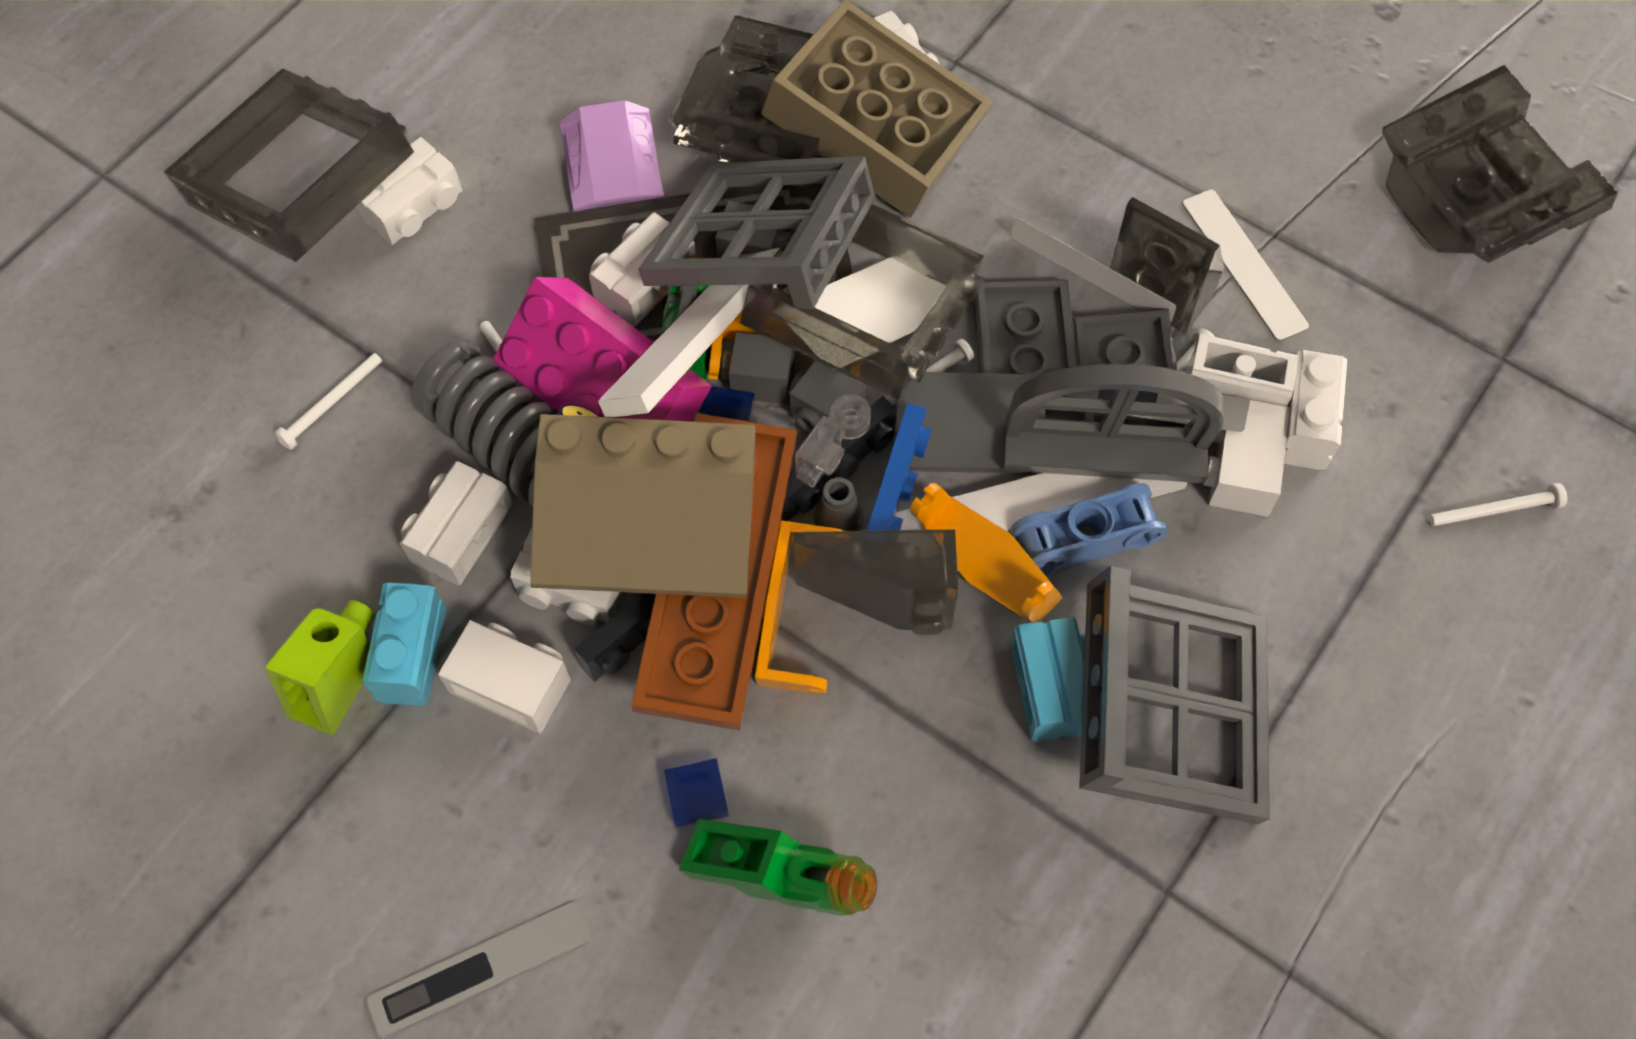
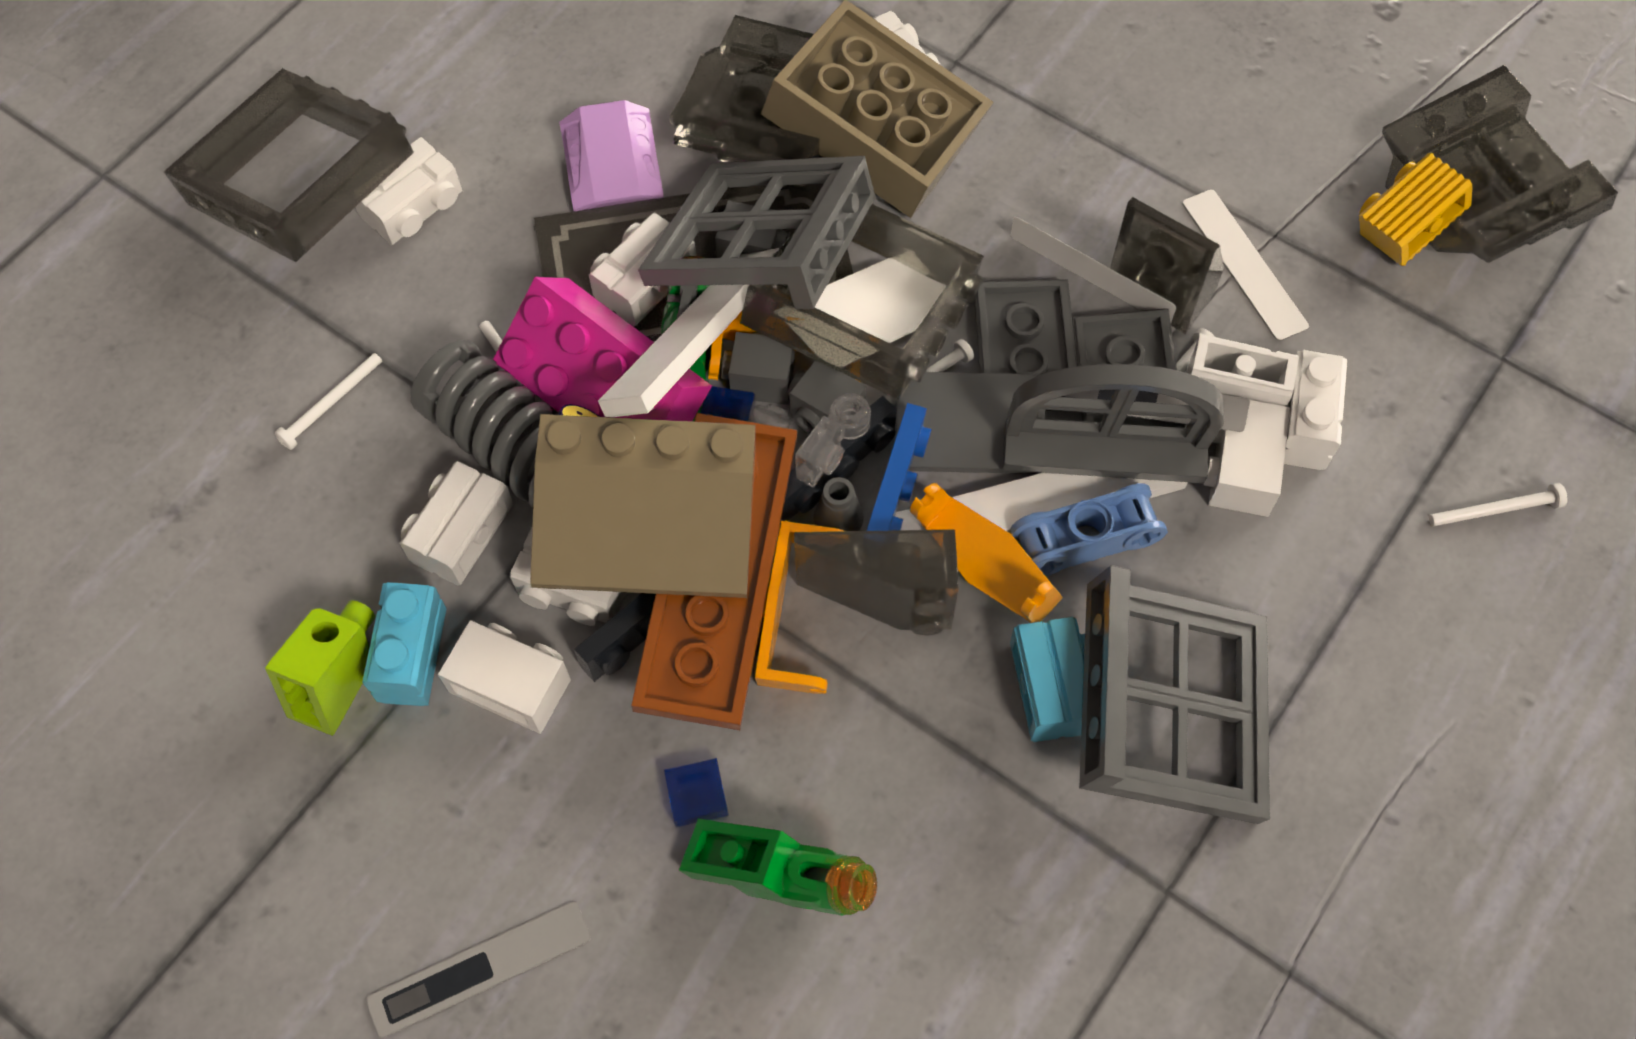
(1415, 208): none -> yellow brick

